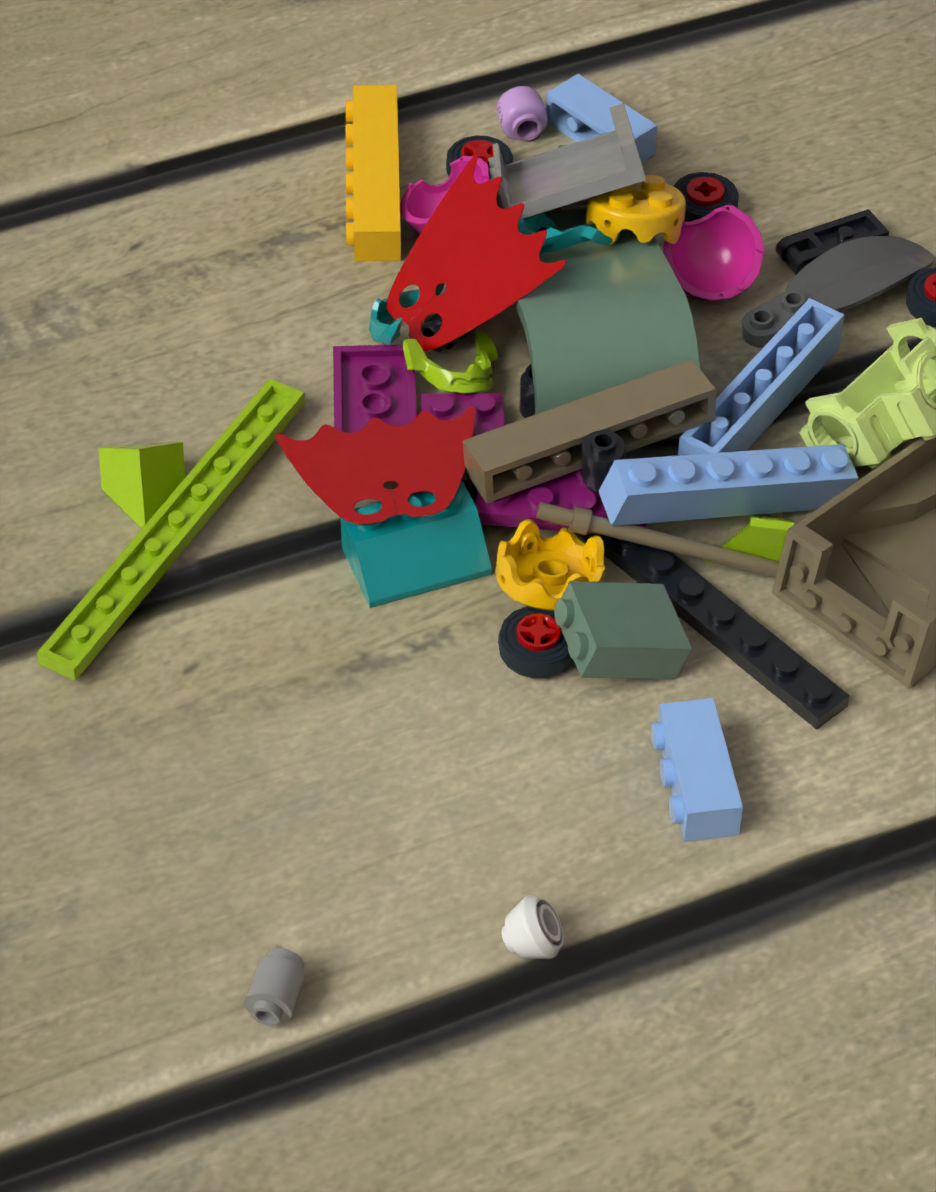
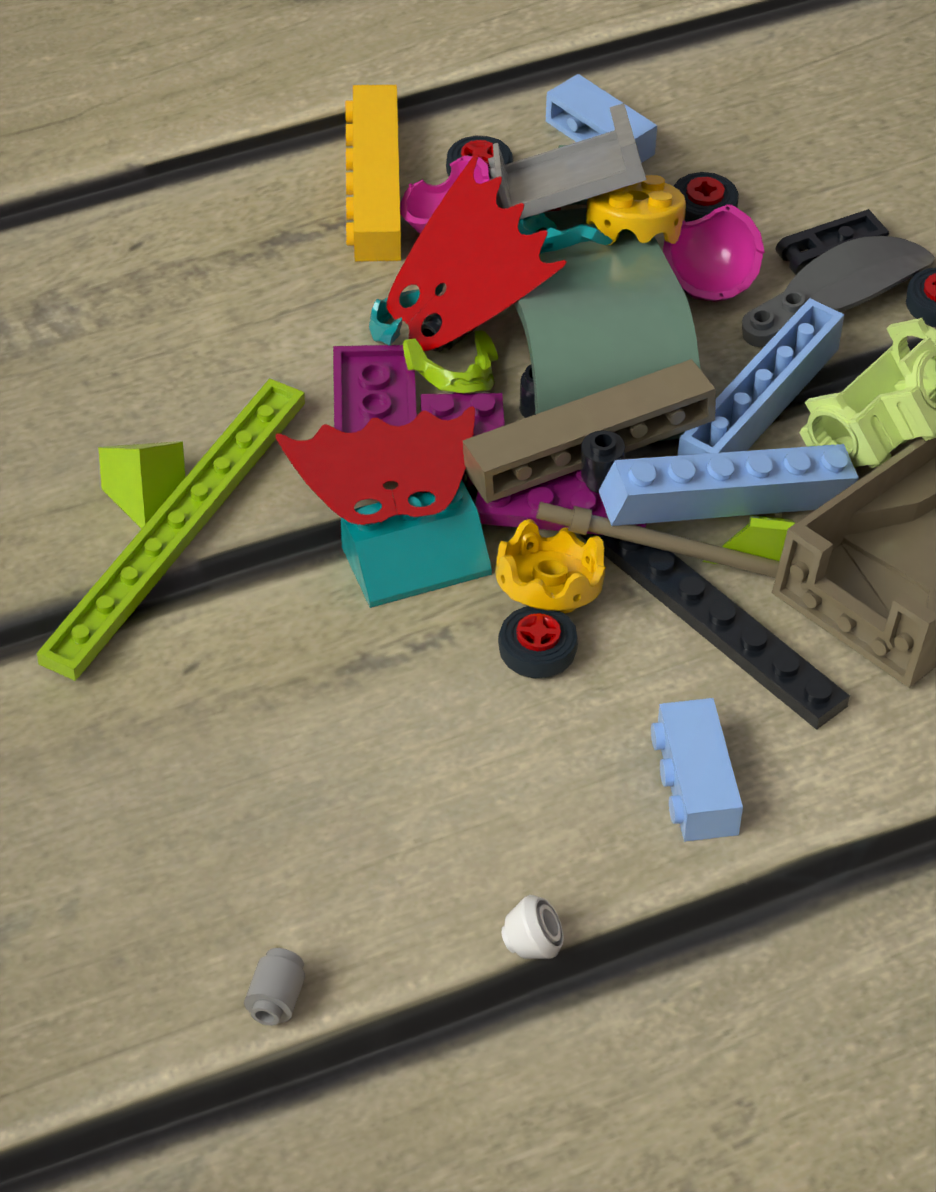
(522, 113): lavender head -> none
(622, 630): sand green brick -> none

